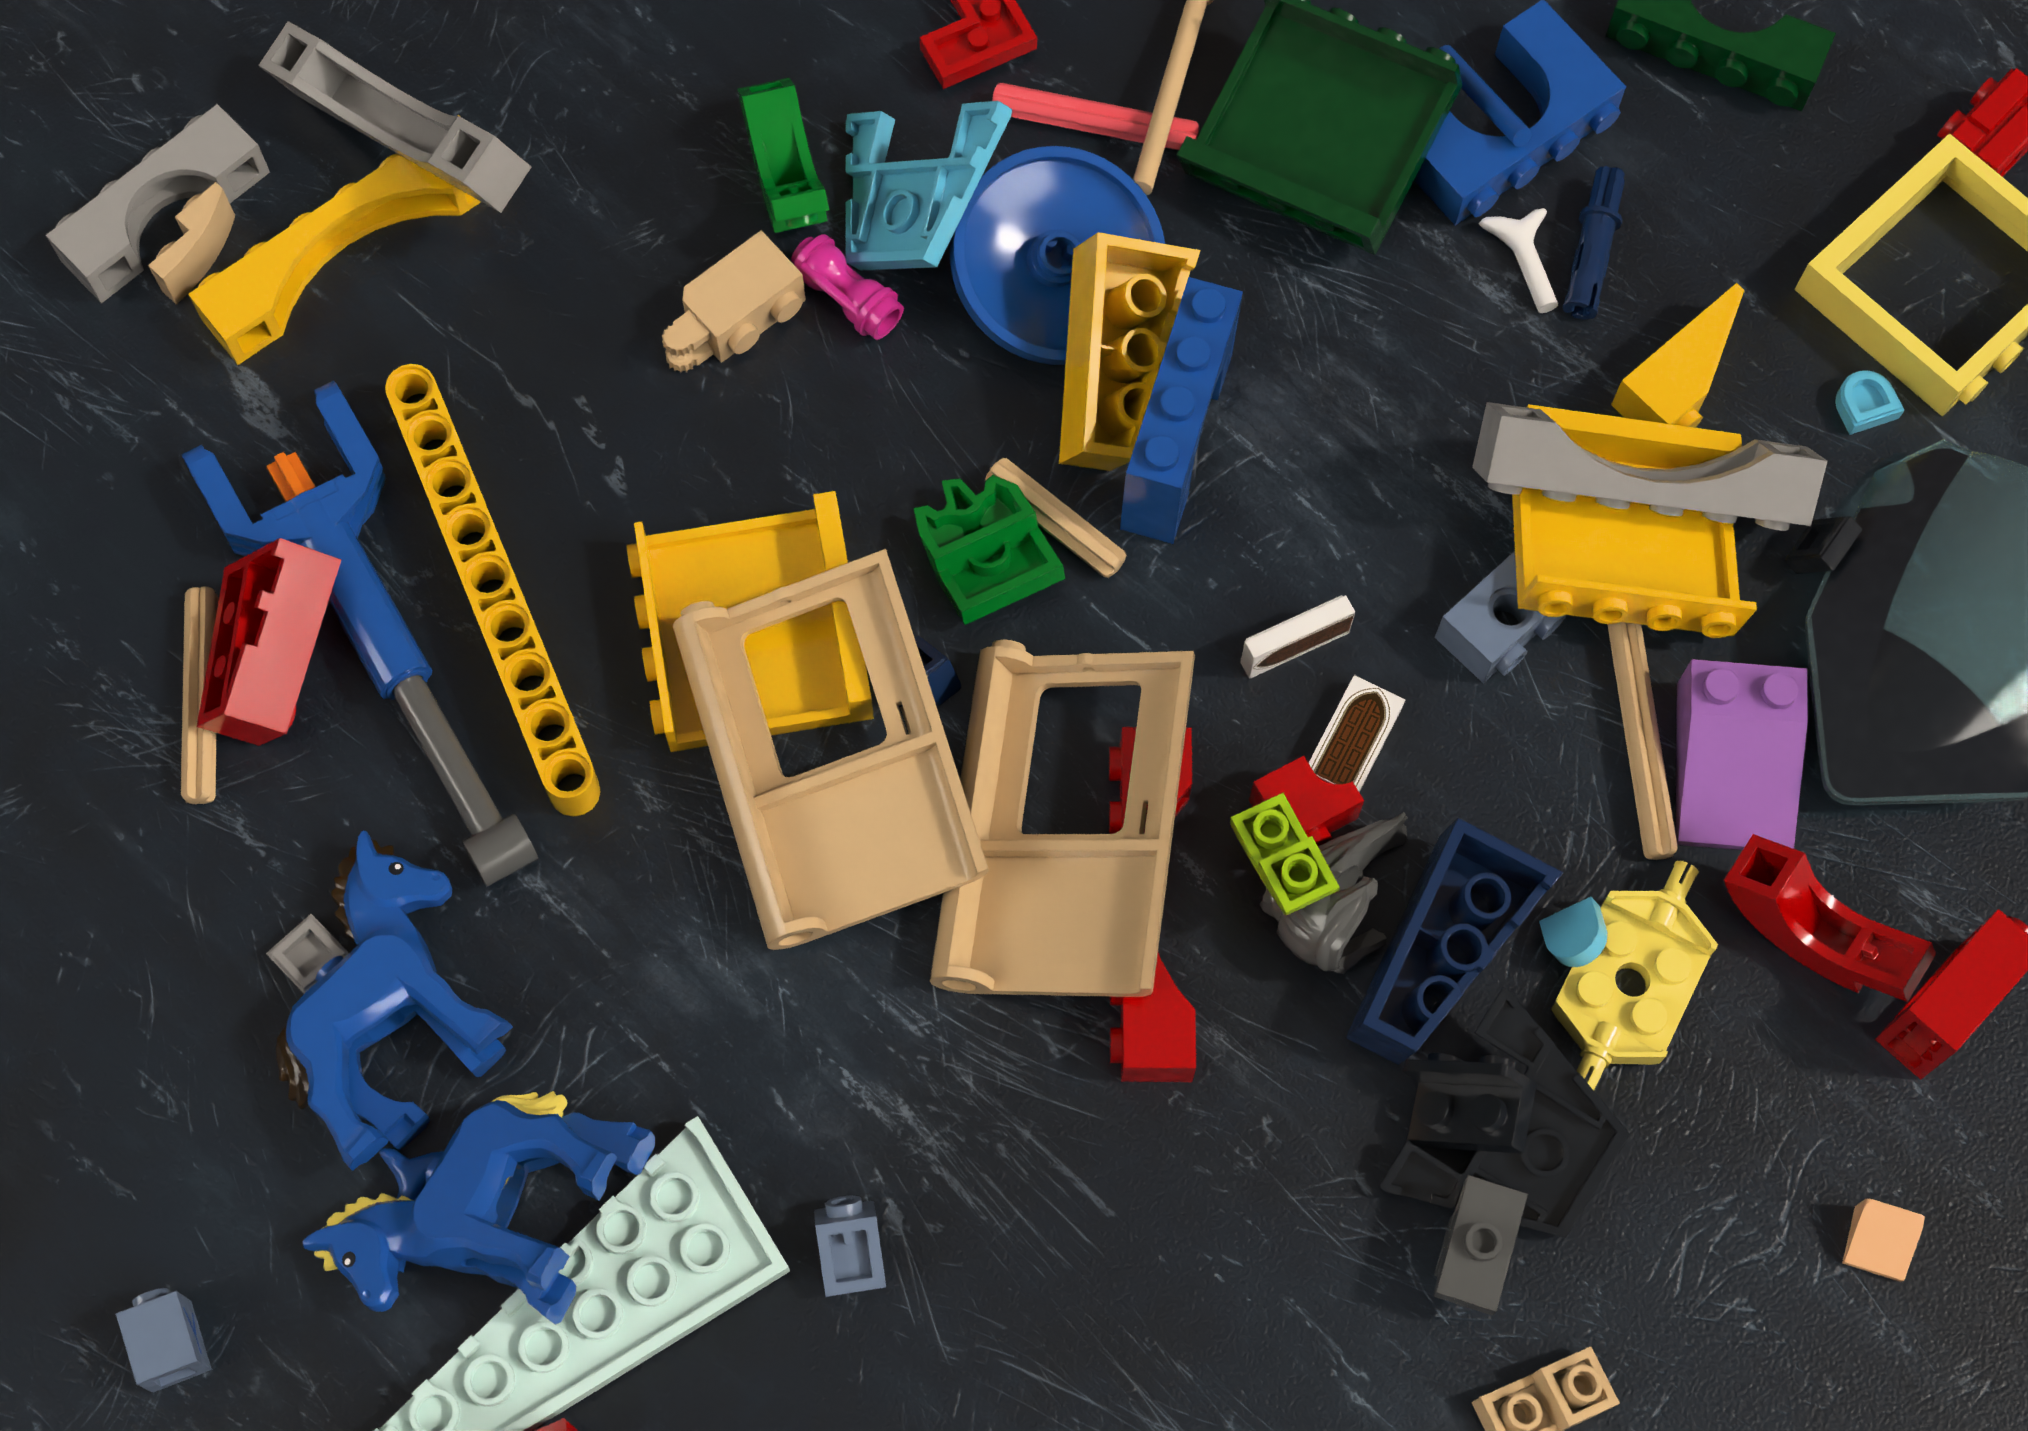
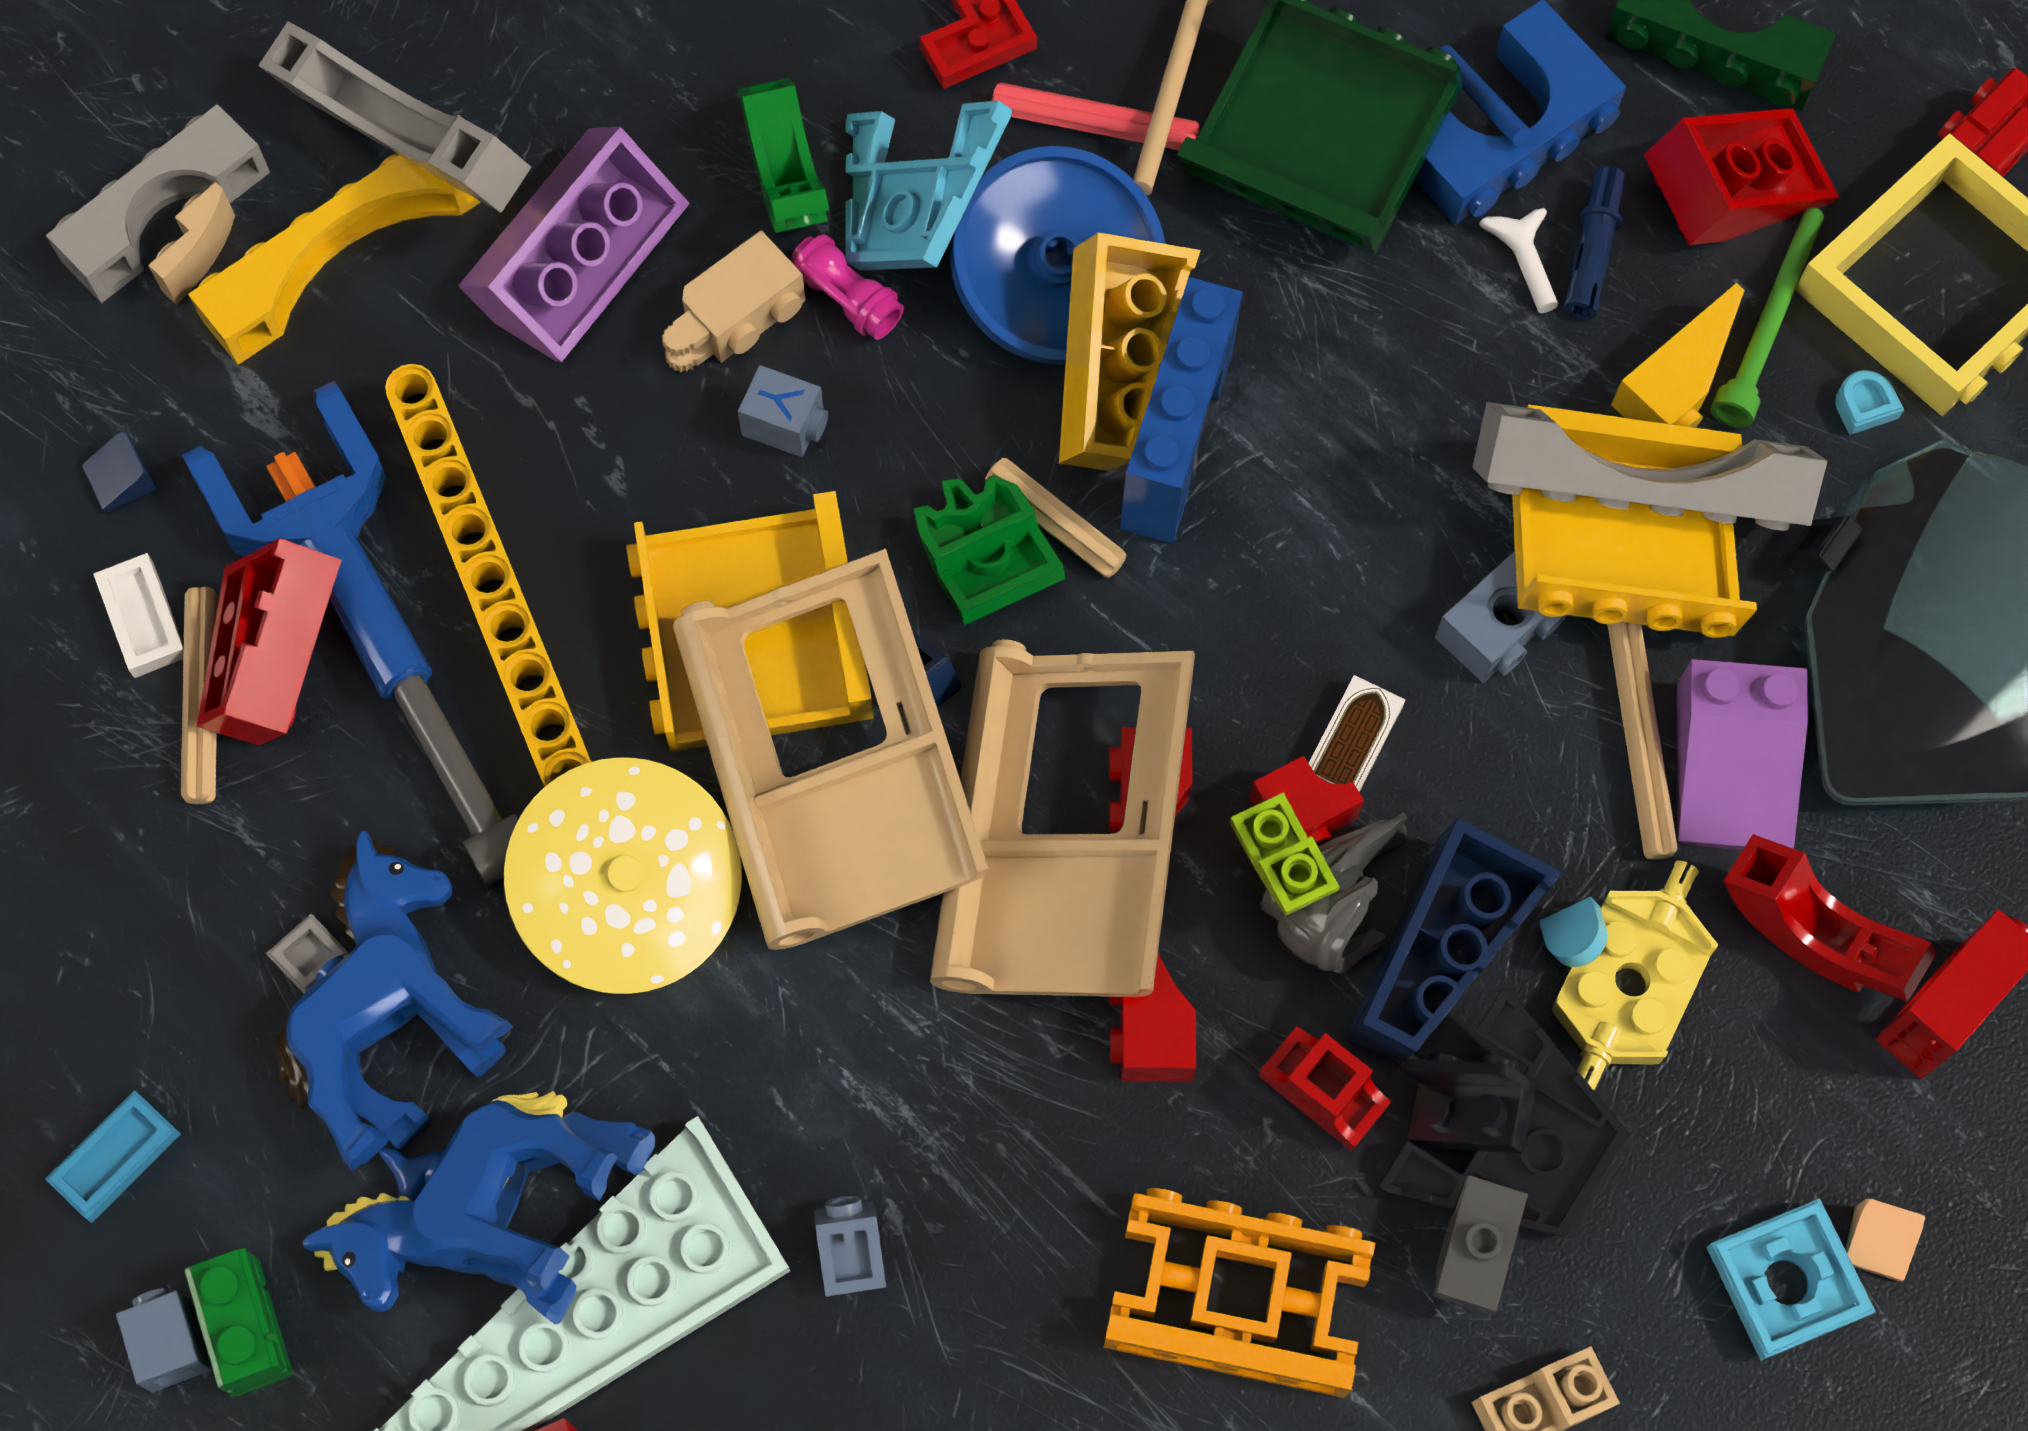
(113, 1156): none -> dark azure tile
(118, 473): none -> dark blue slope
(140, 615): none -> white tile
(238, 1322): none -> green brick
(575, 242): none -> medium lavender slope
(622, 875): none -> light yellow dish
(782, 411): none -> sand blue brick
(1230, 1345): none -> light orange fence
(1297, 636): white tile -> none
(1326, 1085): none -> red brick
(1738, 173): none -> red slope
(1738, 399): none -> bright green piece
(1810, 1242): none -> medium azure piece

